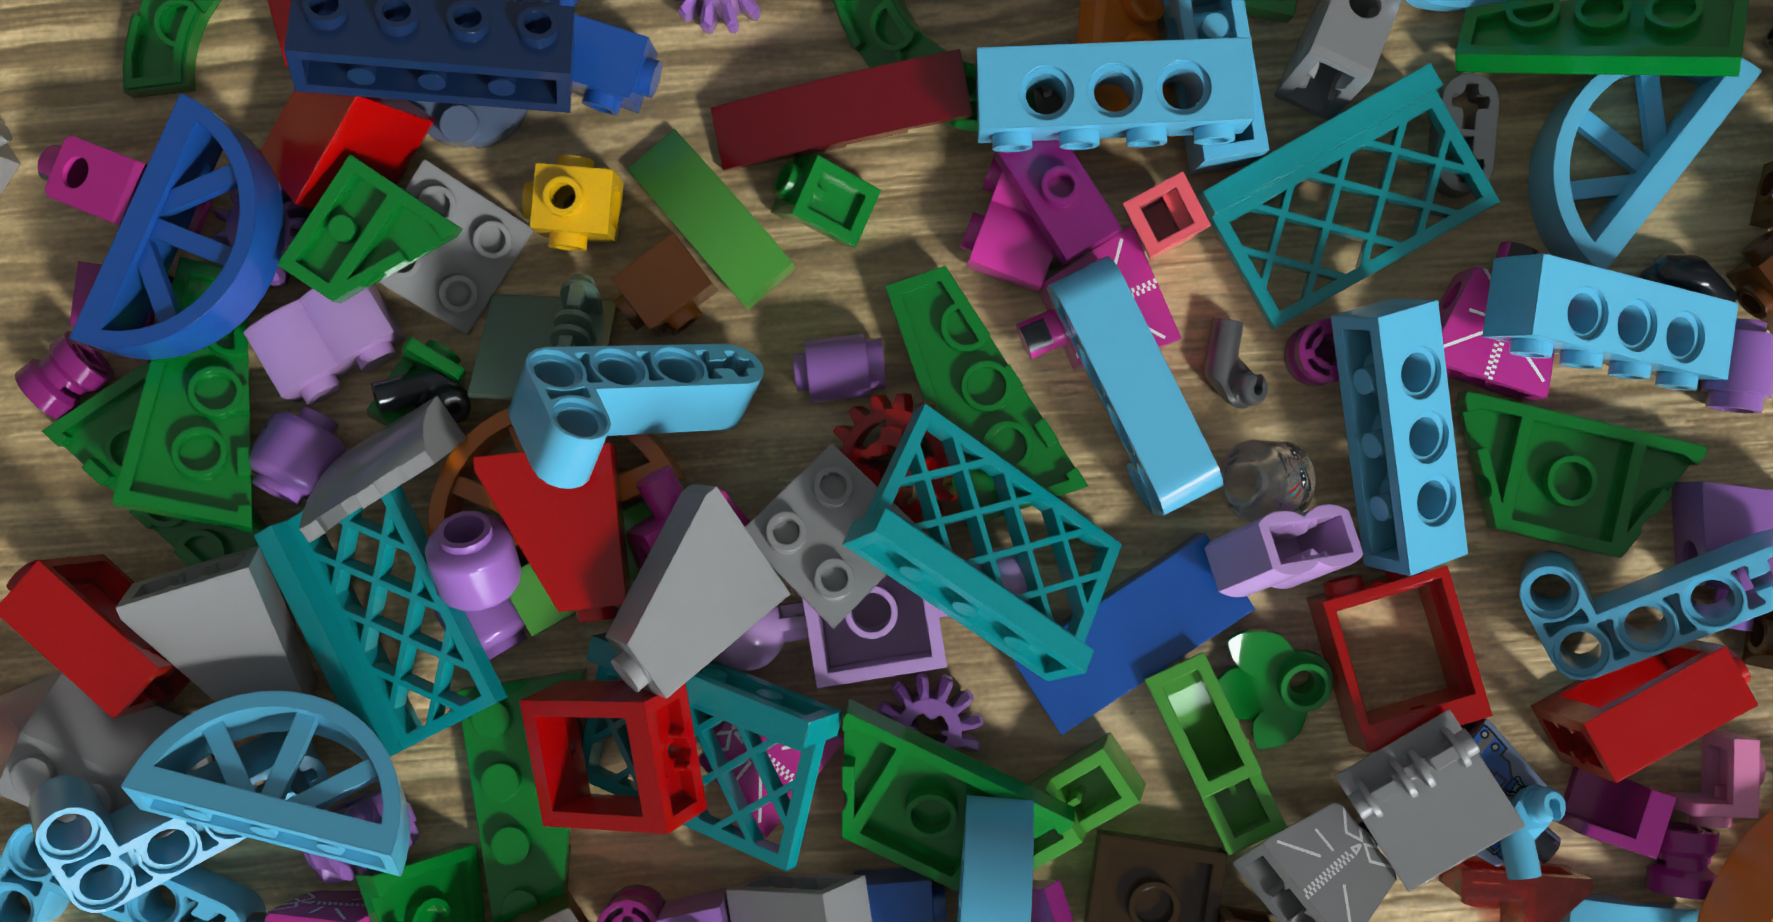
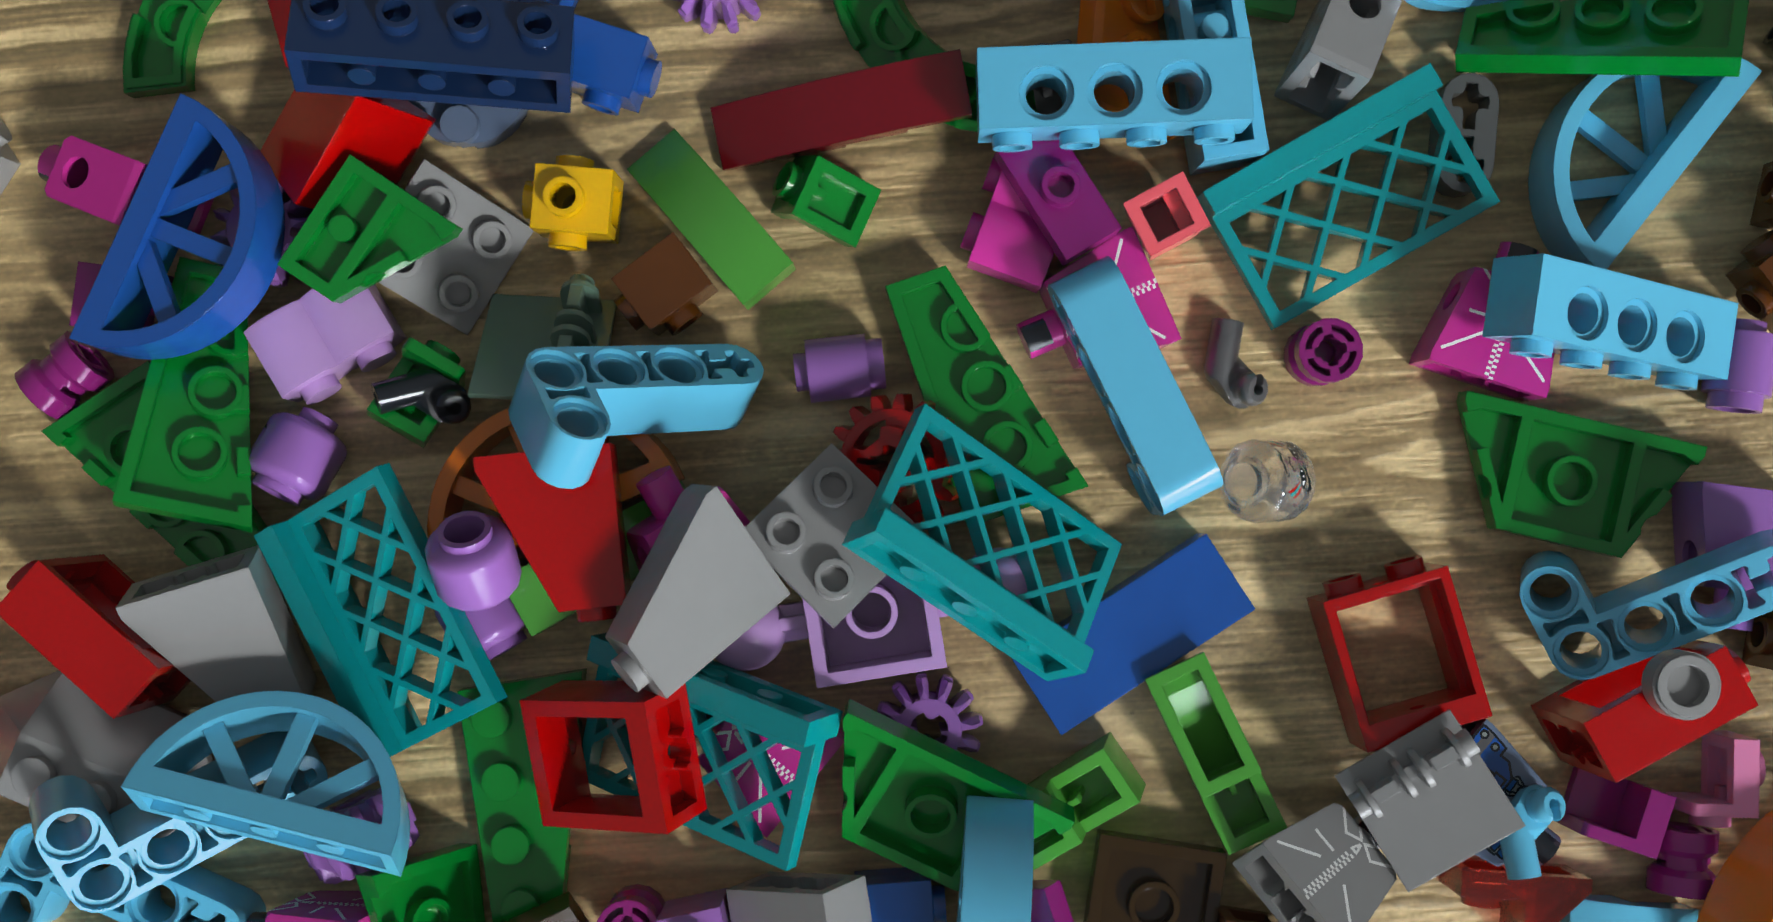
(380, 465): light grey slope -> none
(1261, 688): green plate -> none
(1283, 550): lavender brick -> none
(1400, 434): medium azure brick -> none
(1681, 684): none -> light grey tile
(1689, 273): black arm -> none

